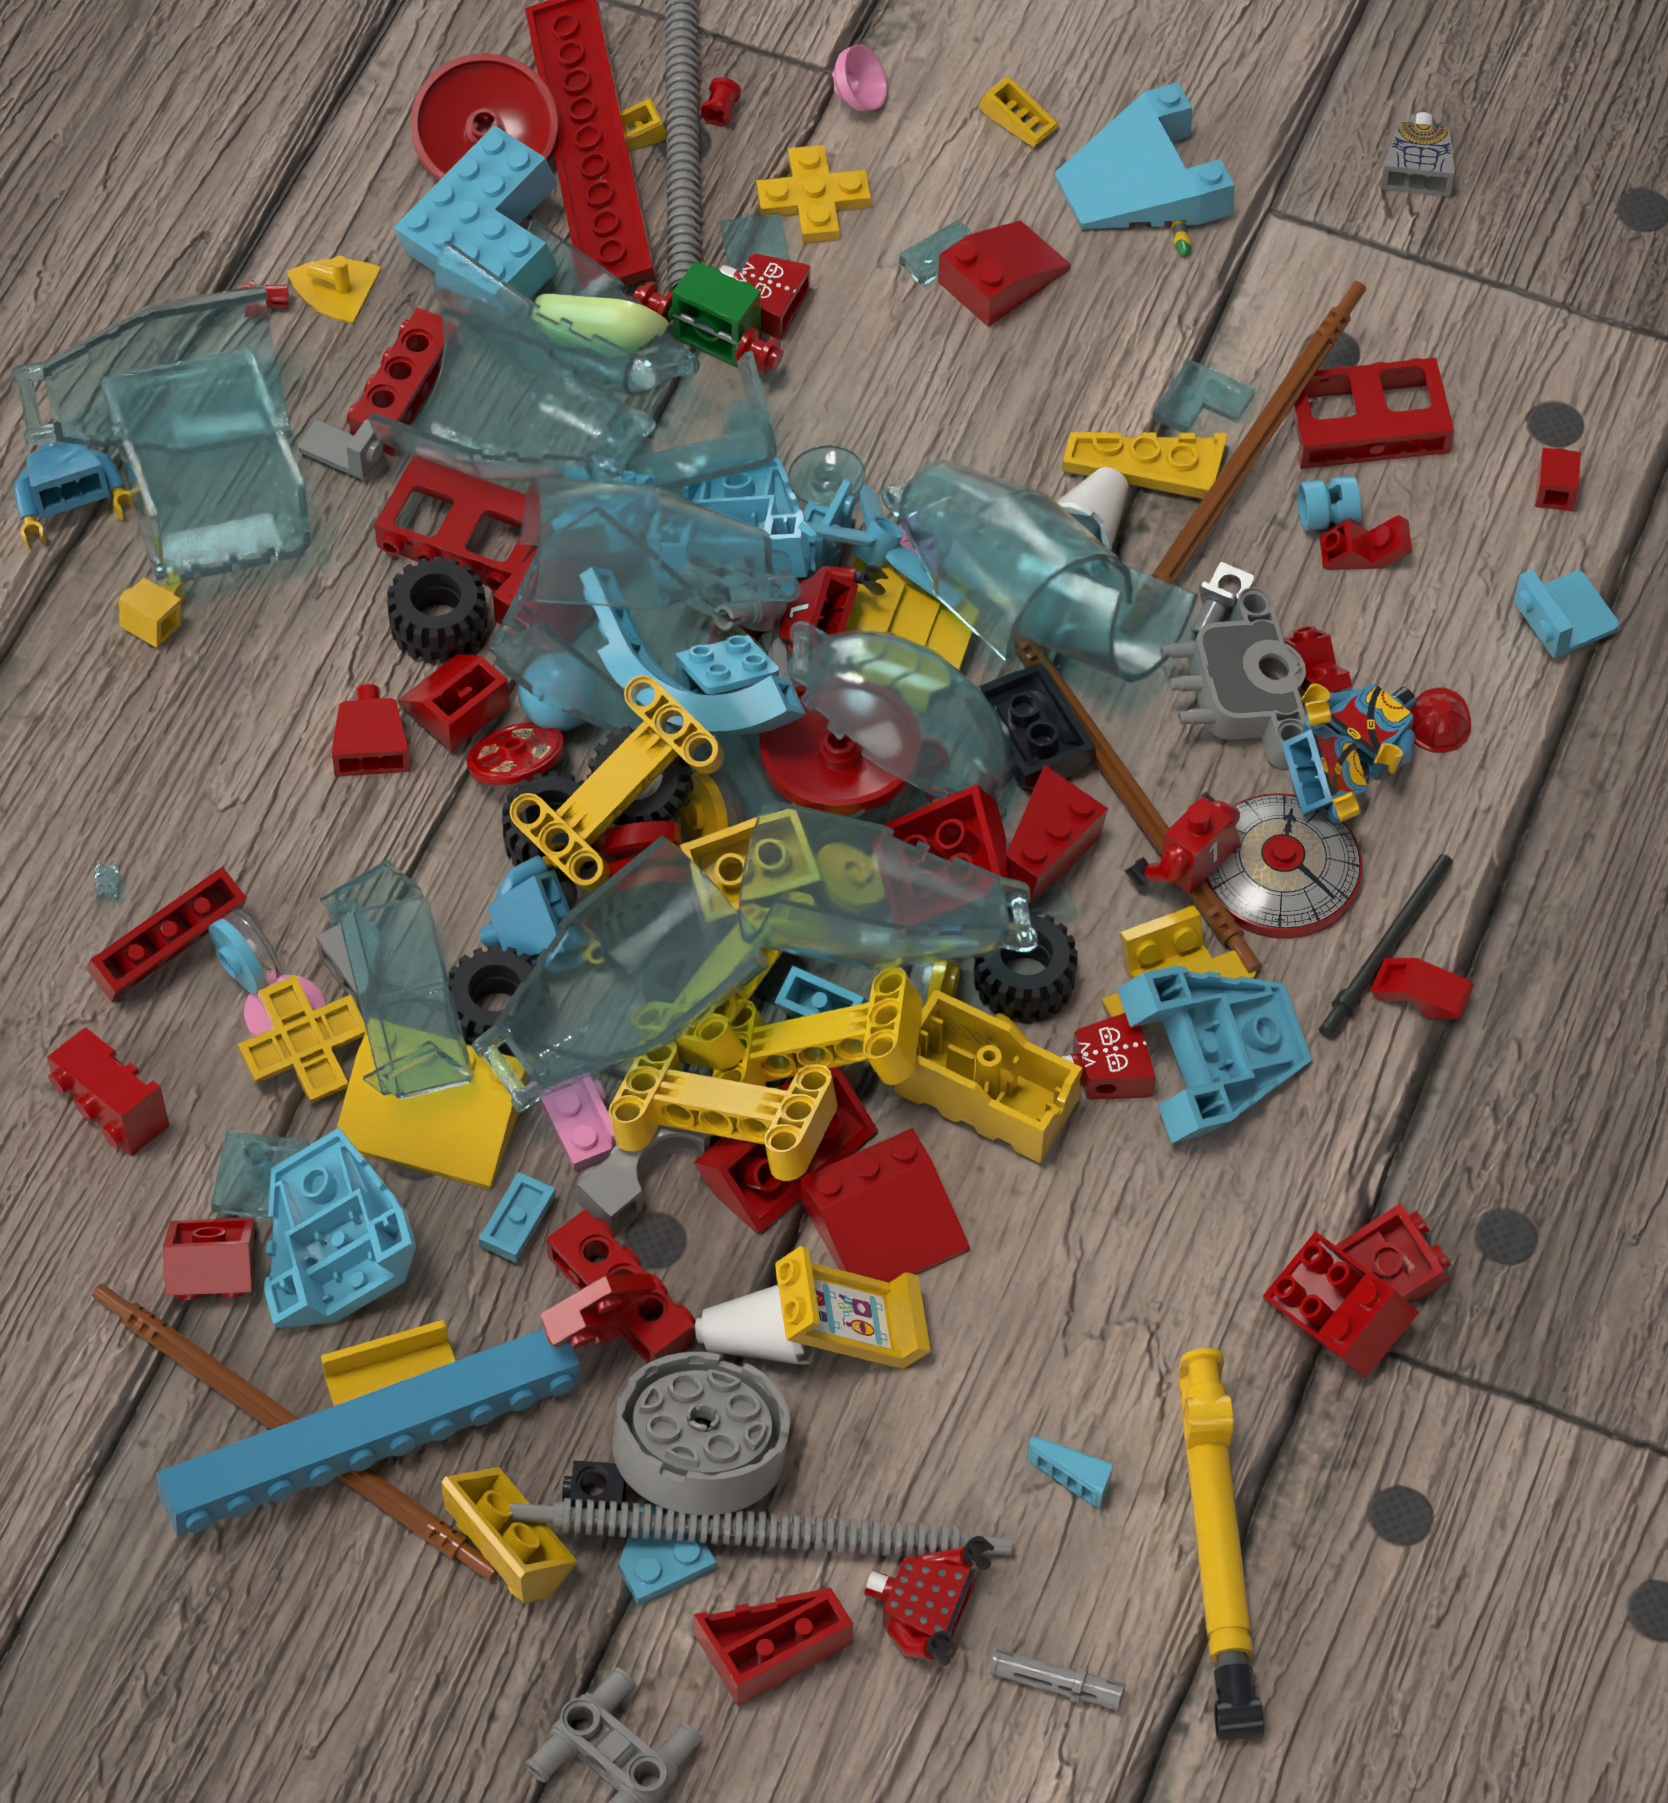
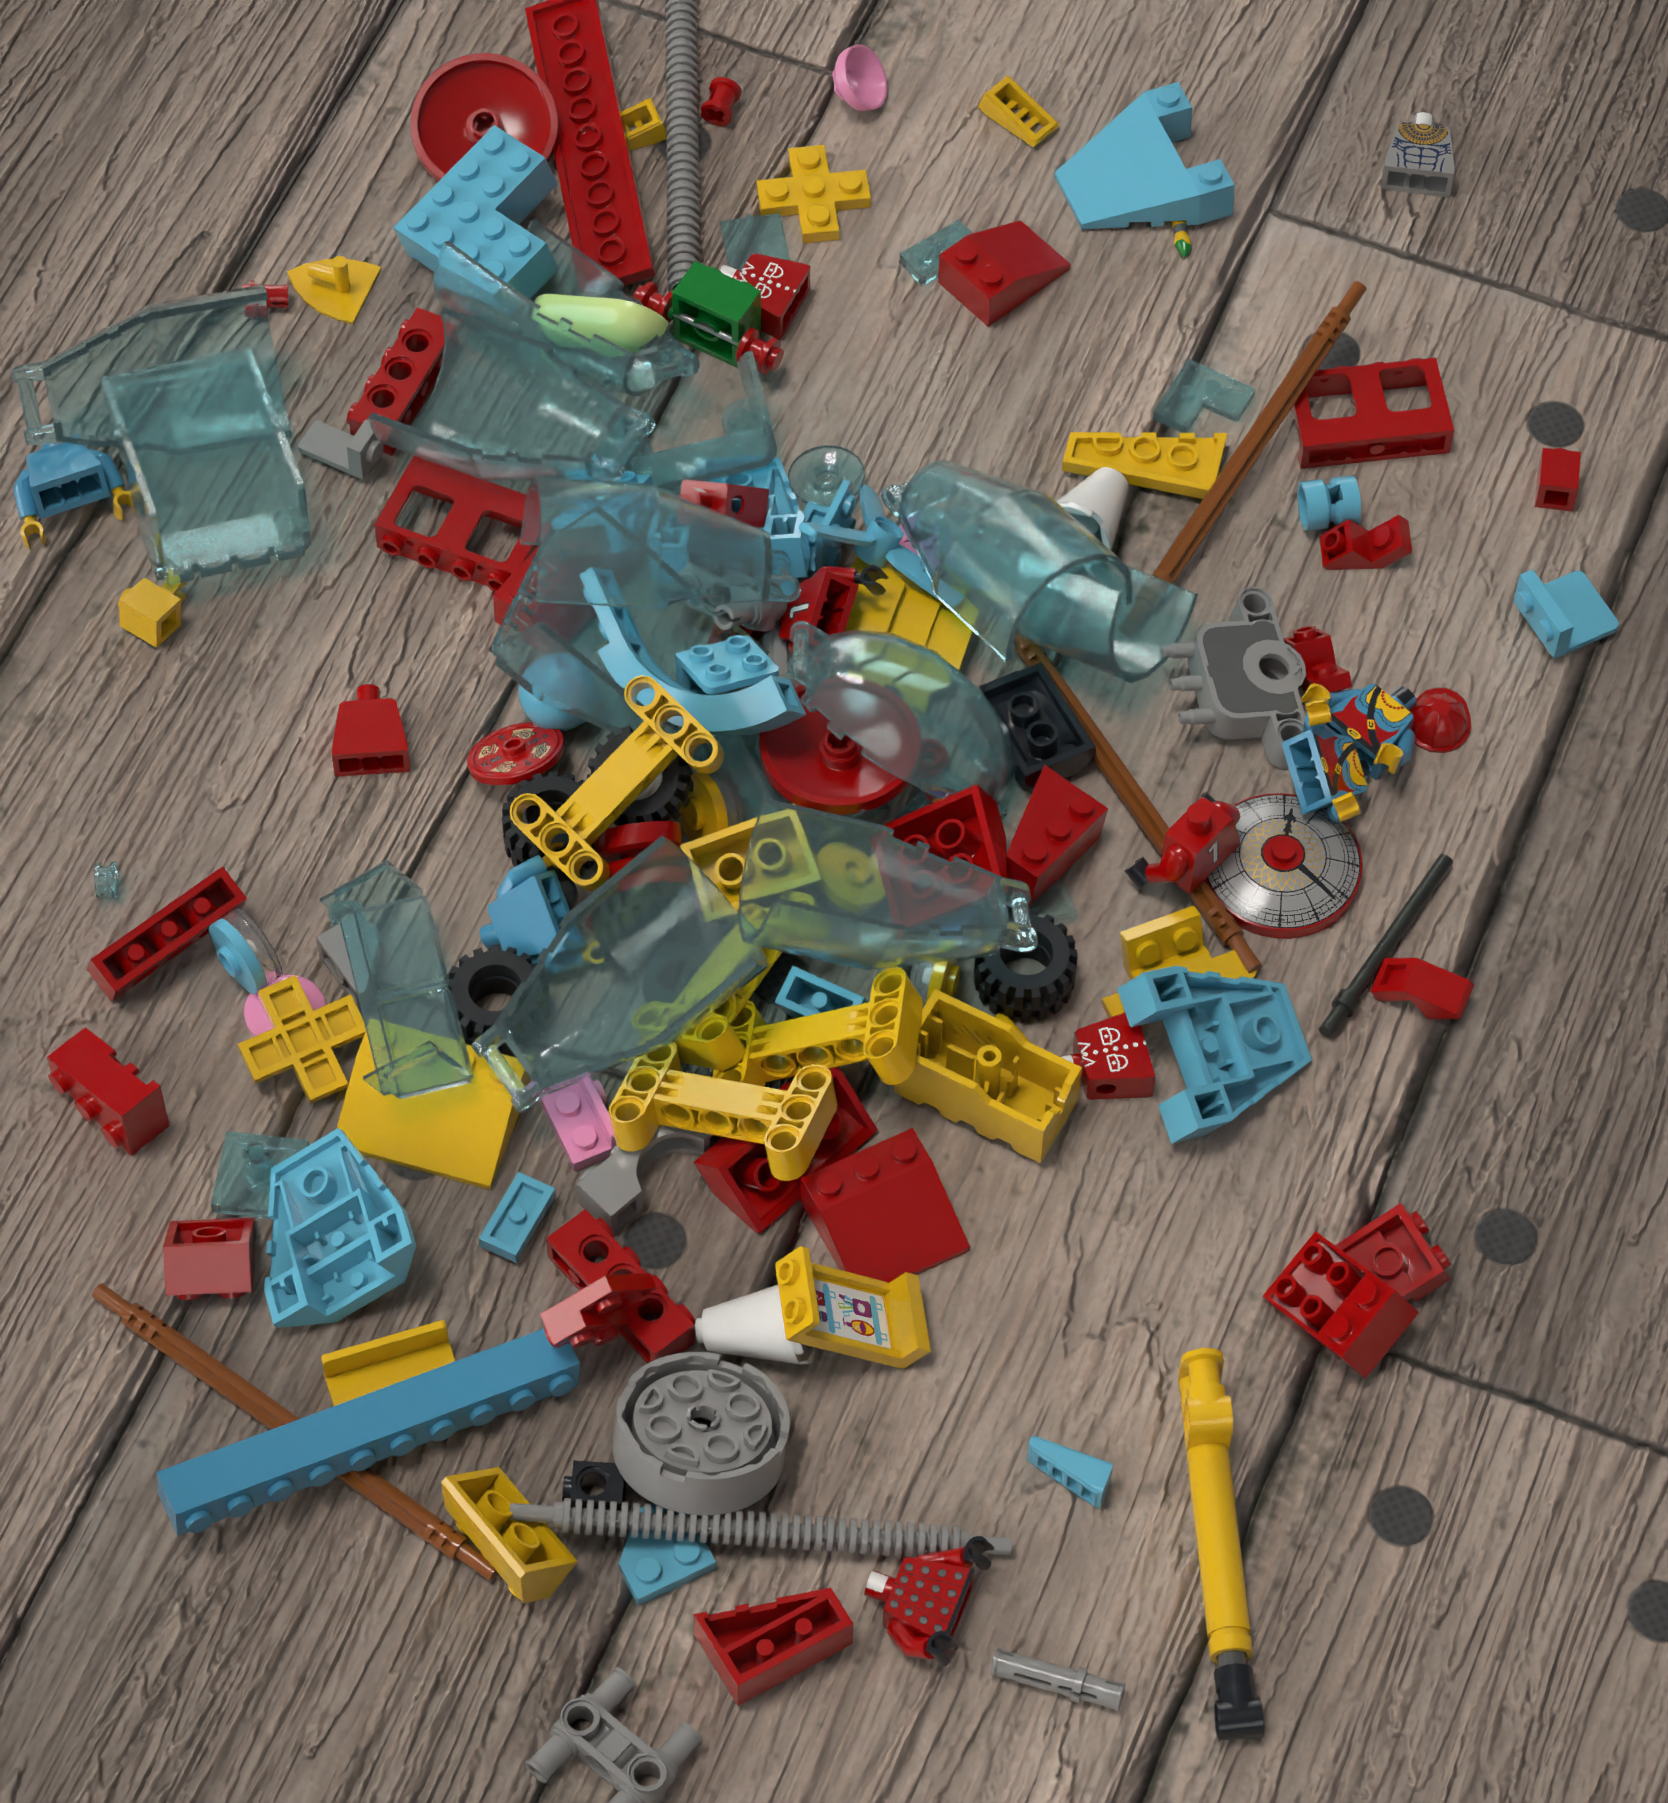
(430, 585): black tyre -> none
(458, 699): red slope -> none
(720, 496): none -> red torso
(1216, 599): light grey bracket -> none

